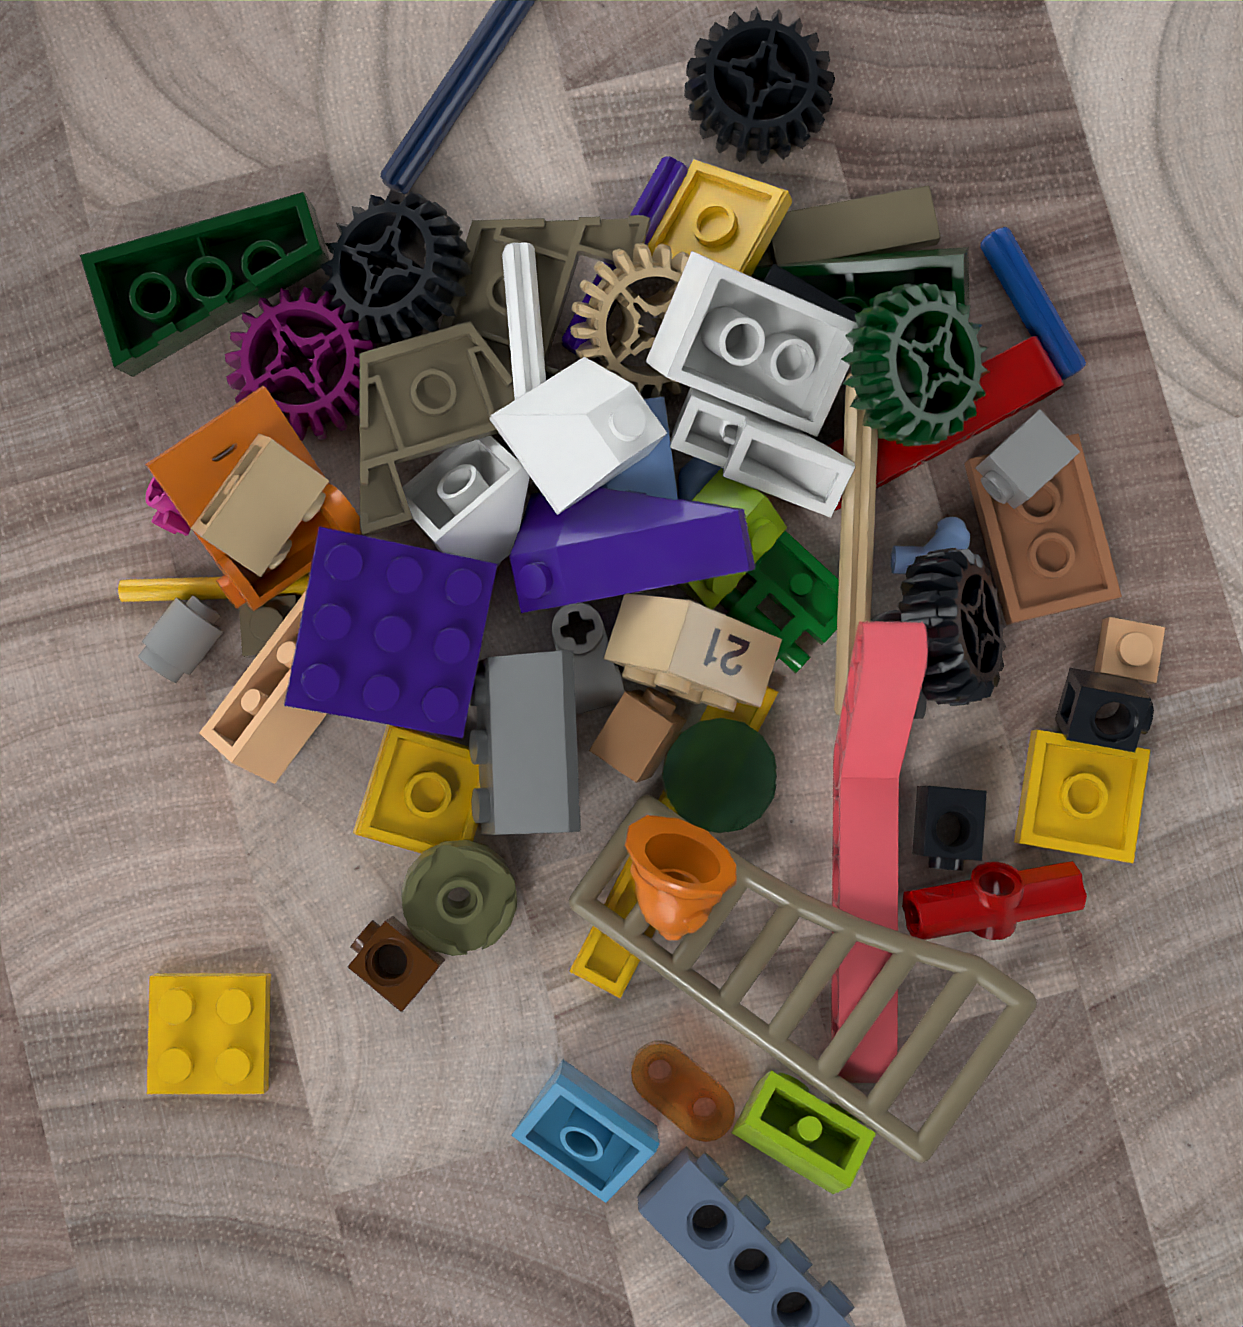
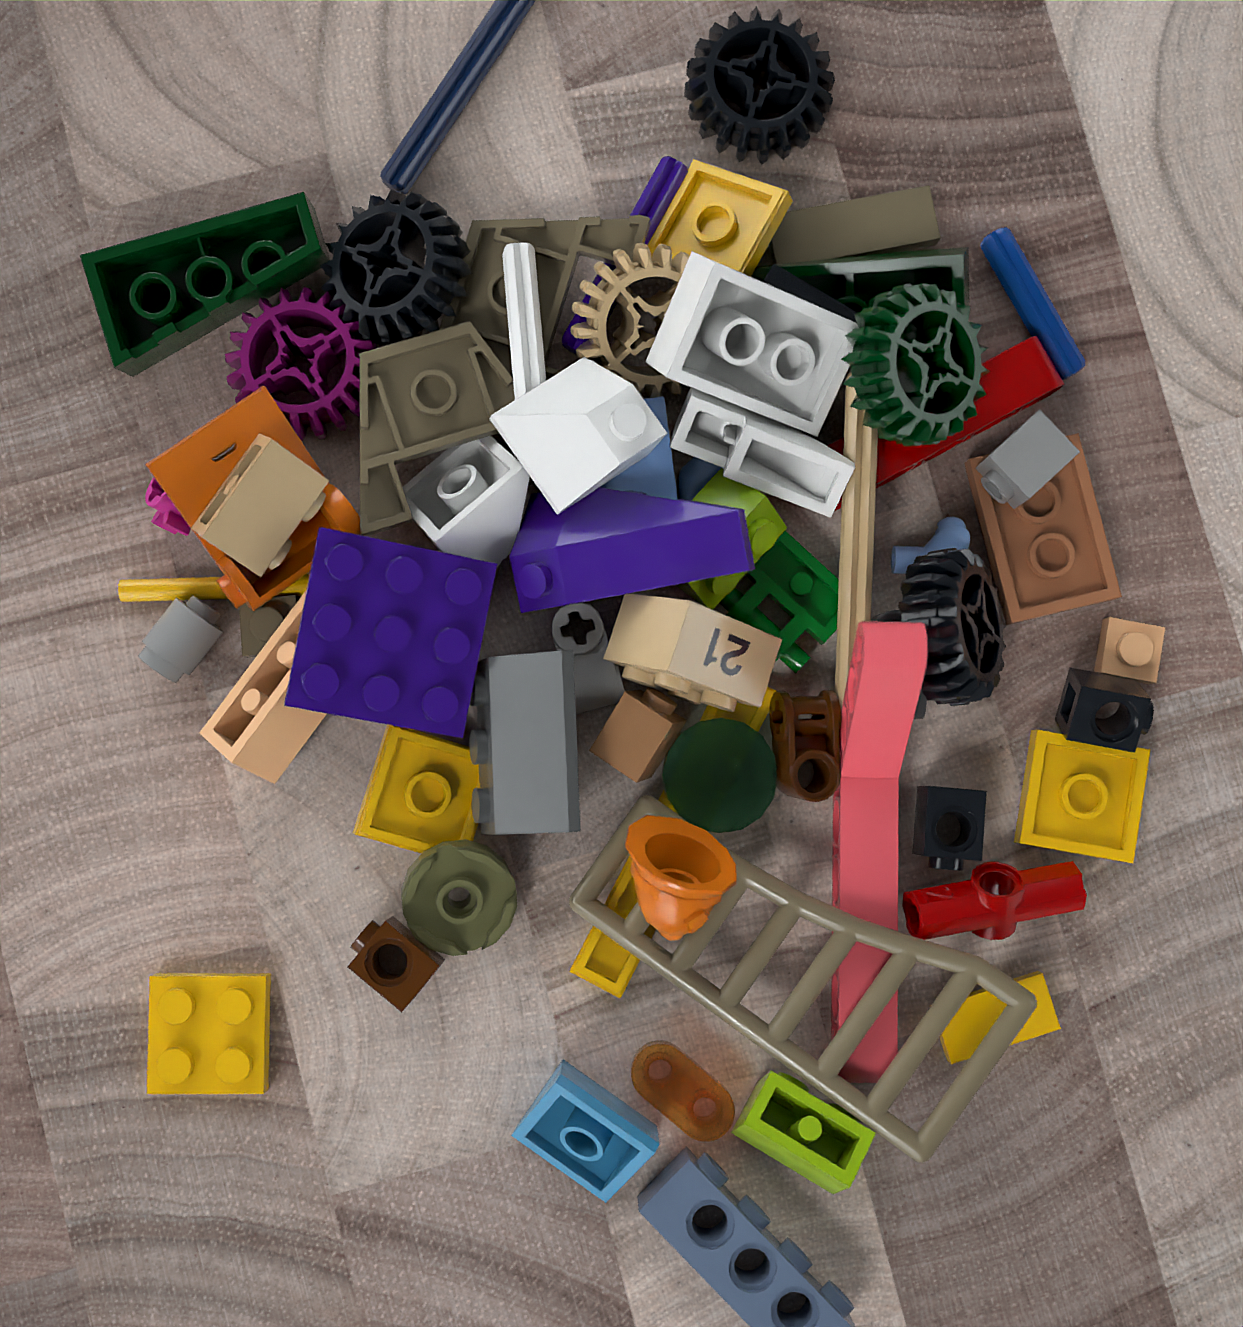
(806, 739): none -> reddish brown piece
(983, 1009): none -> yellow tile

